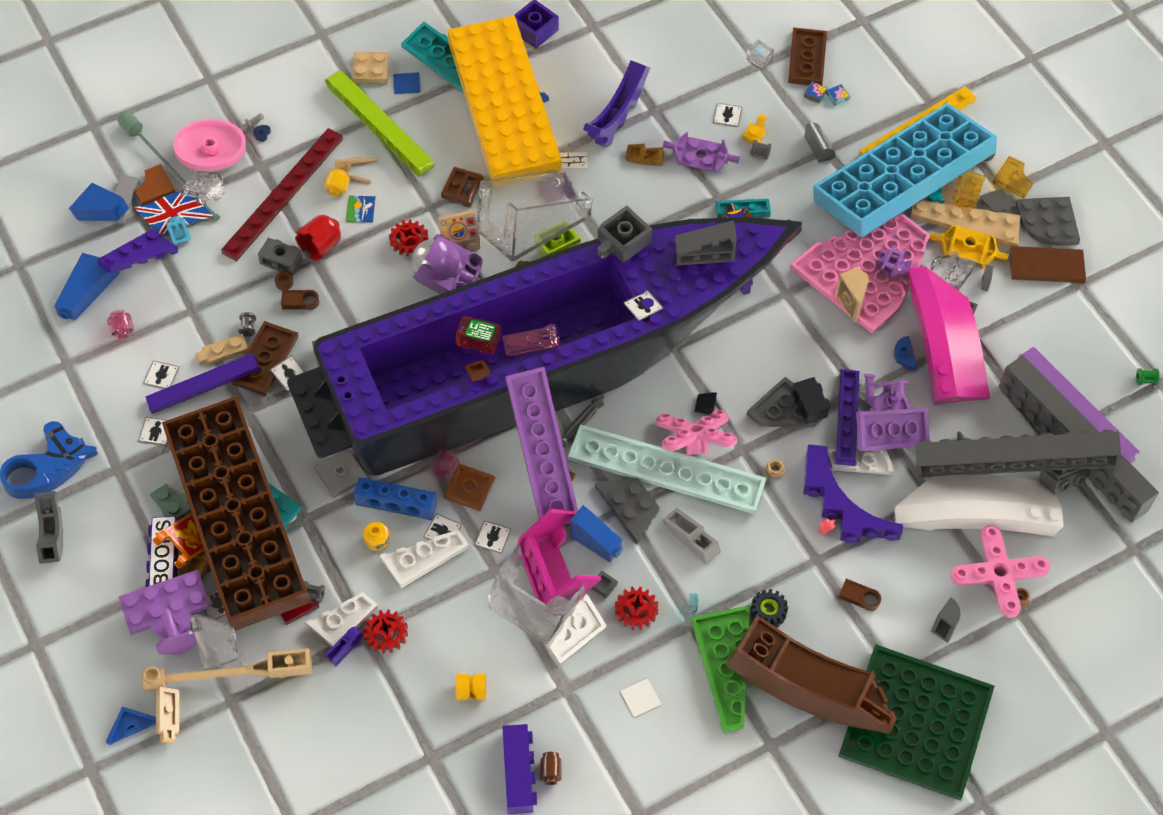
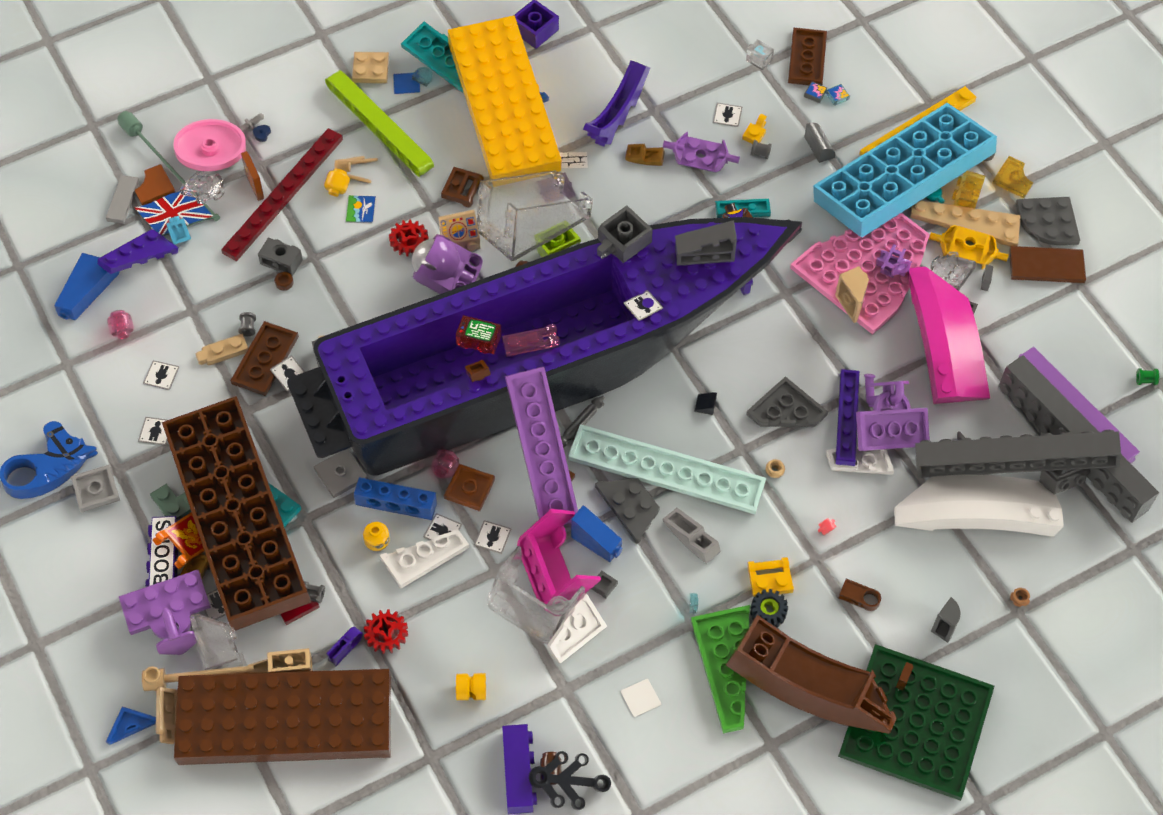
(50, 538): dark grey arch -> none
(95, 488): none -> light grey plate
(98, 205): blue slope -> none
(202, 383): dark purple tile -> none
(252, 175): none -> dark orange tile
(283, 716): none -> reddish brown brick
(295, 300): reddish brown piece -> none
(318, 236): red cylinder -> none
(337, 622): white wing -> none
(423, 76): none -> clear light blue tile
(565, 780): none -> black plant
(627, 603): red gear -> none
(695, 435): bright pink piece -> none
(777, 581): none -> yellow plate
(810, 400): black brick -> none
(836, 505): dark purple arch -> none
(904, 353): blue plate -> none
(904, 676): none -> reddish brown tile
(998, 200): dark grey sticker -> none
(999, 564): bright pink piece -> none

